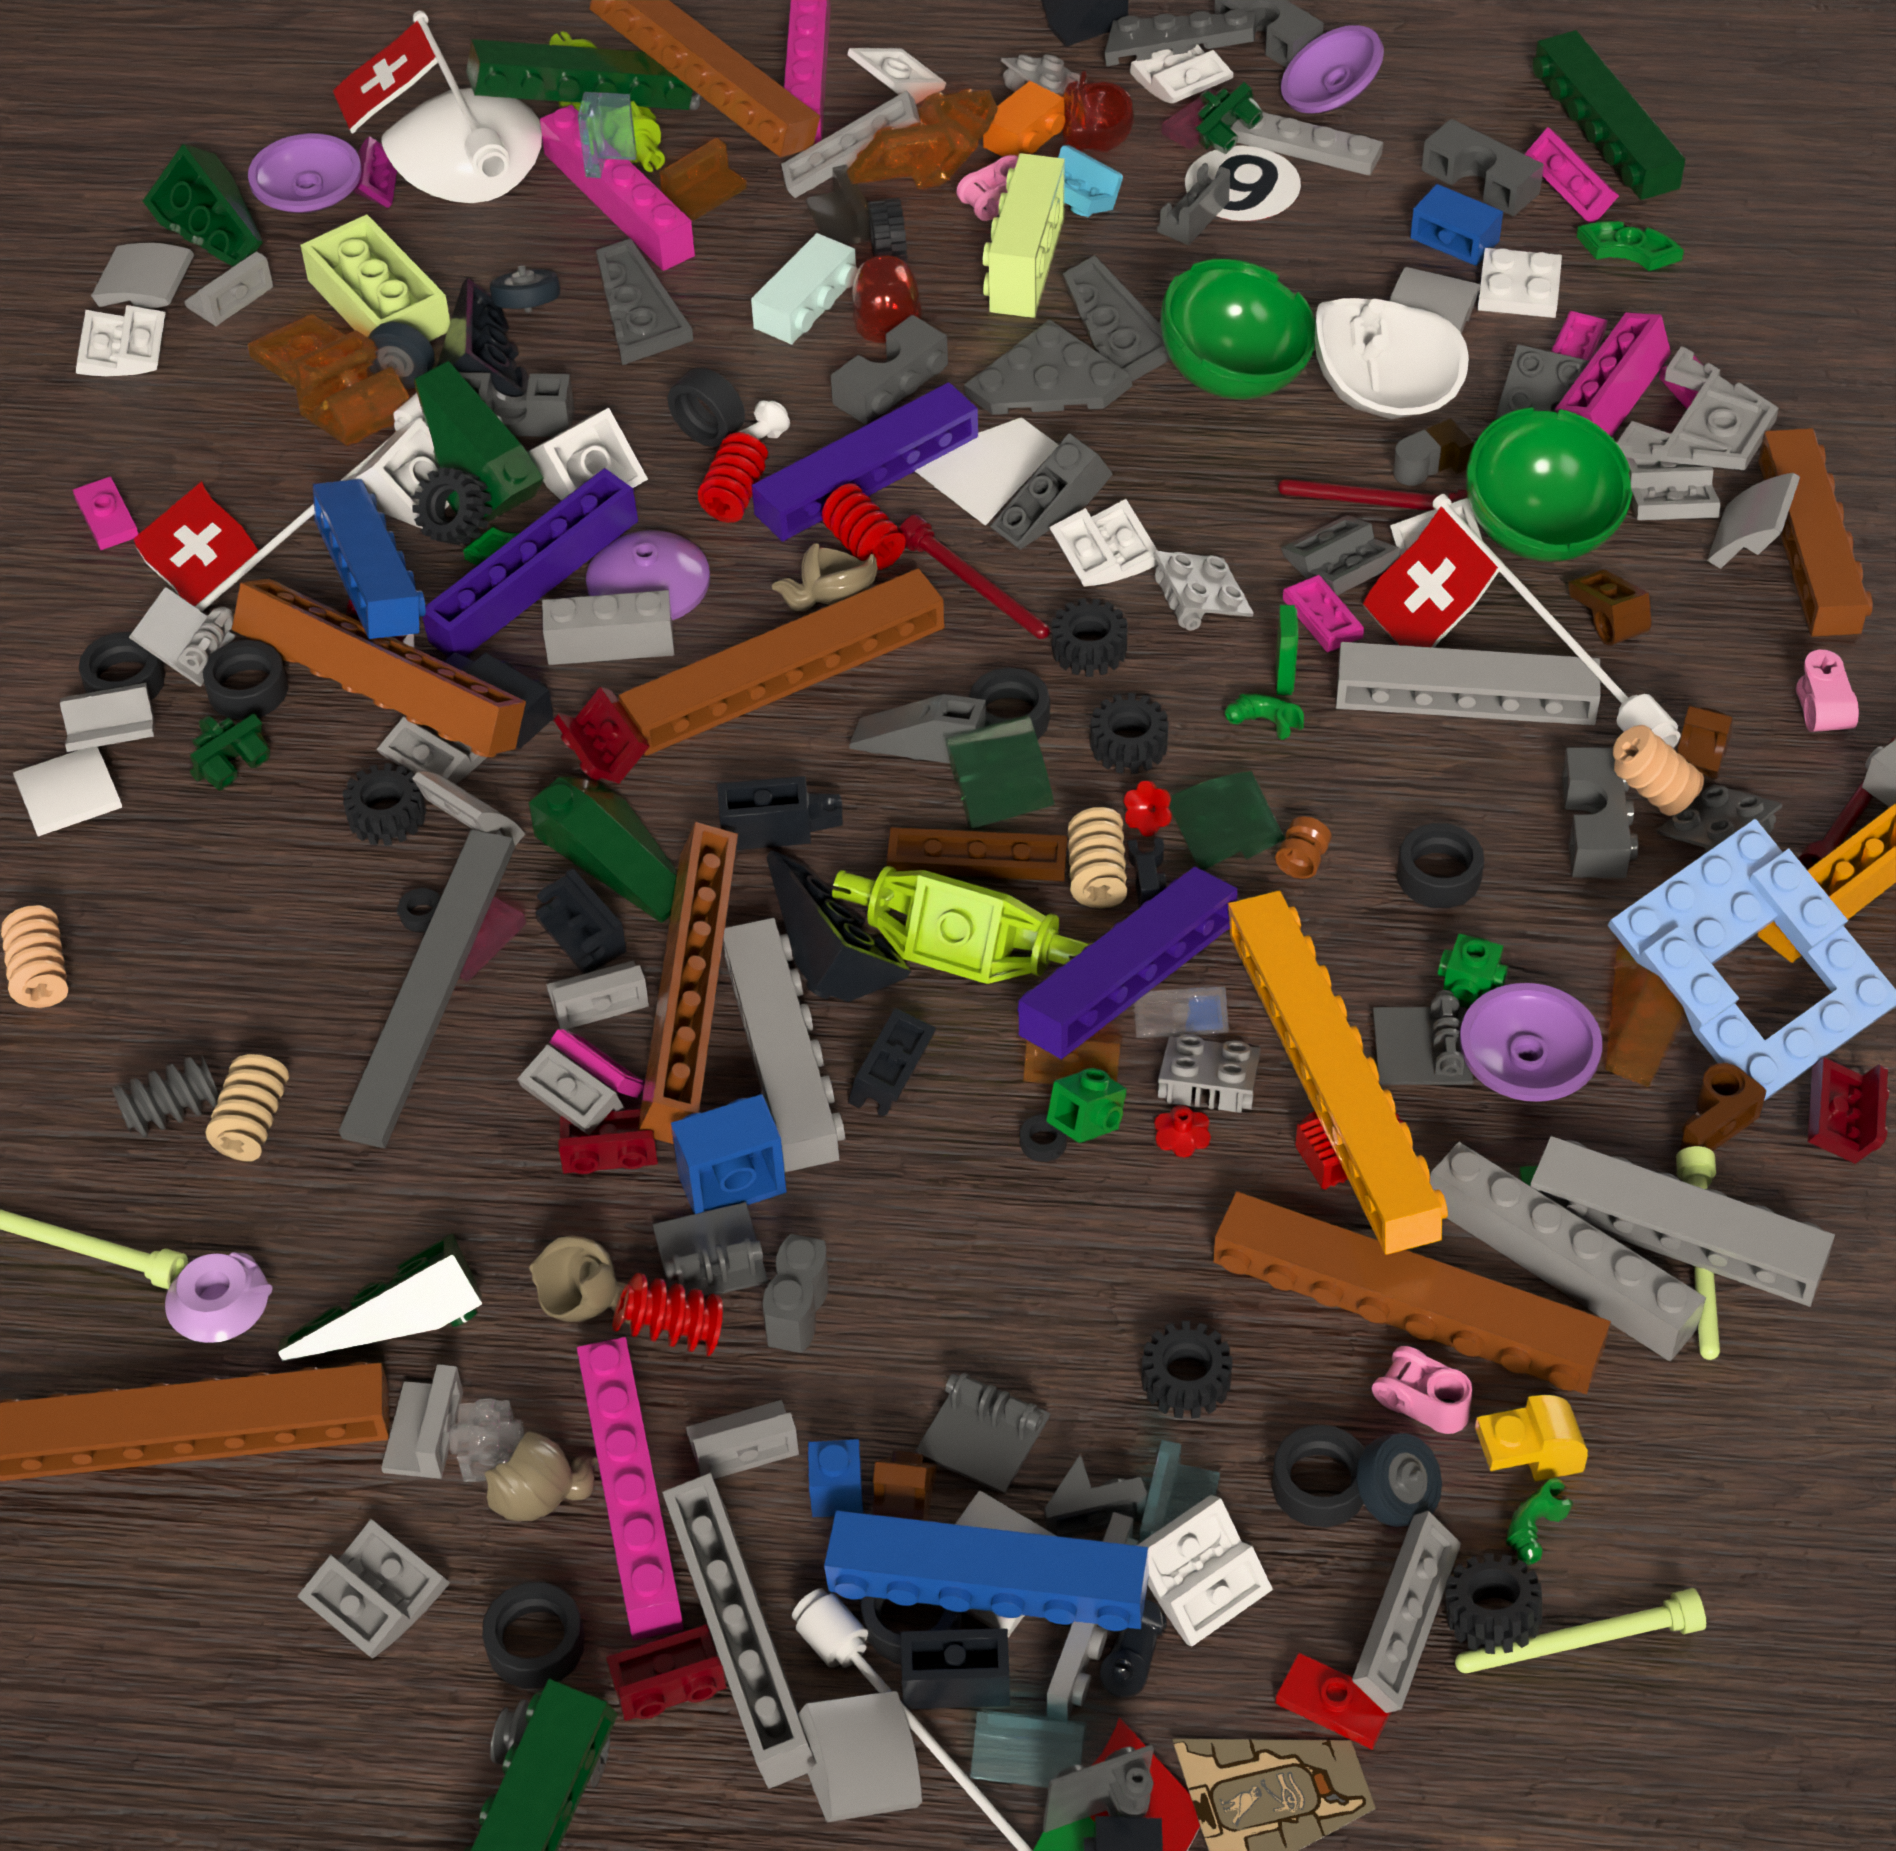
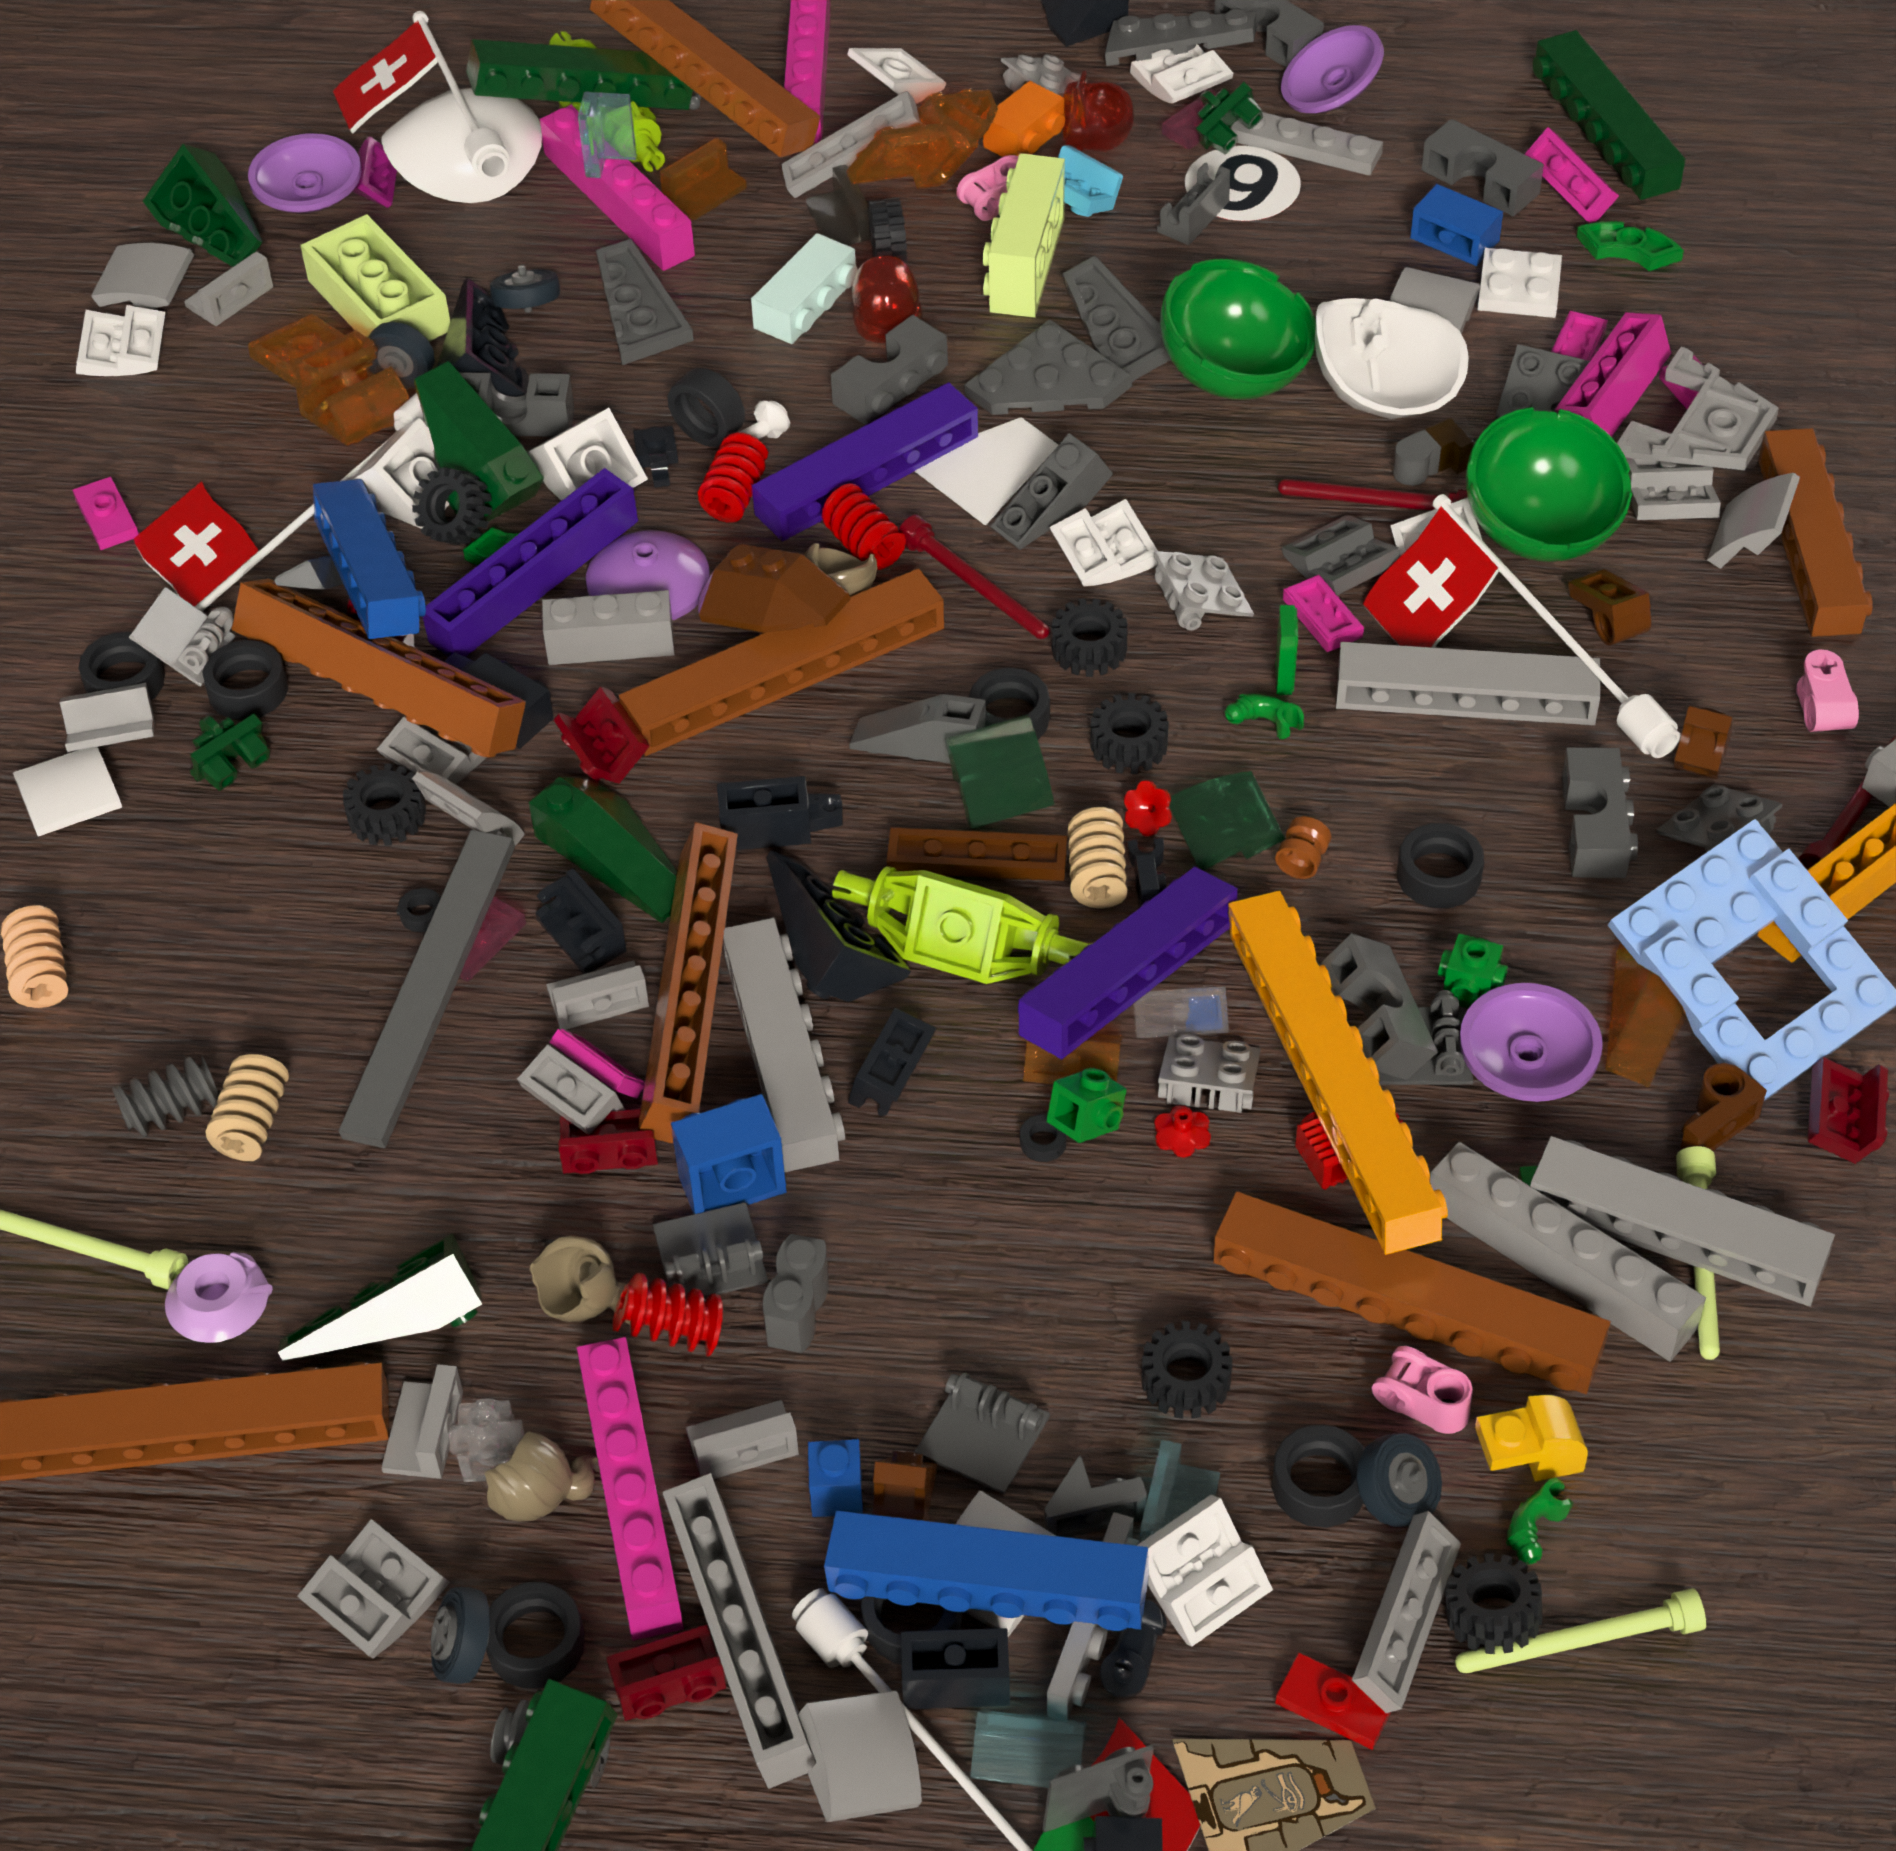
(311, 574): none -> dark grey slope
(460, 1635): none -> black wheel
(656, 449): none -> black plate
(769, 592): none -> reddish brown wedge
(1373, 981): none -> dark grey arch
(1656, 770): light nougat piece -> none

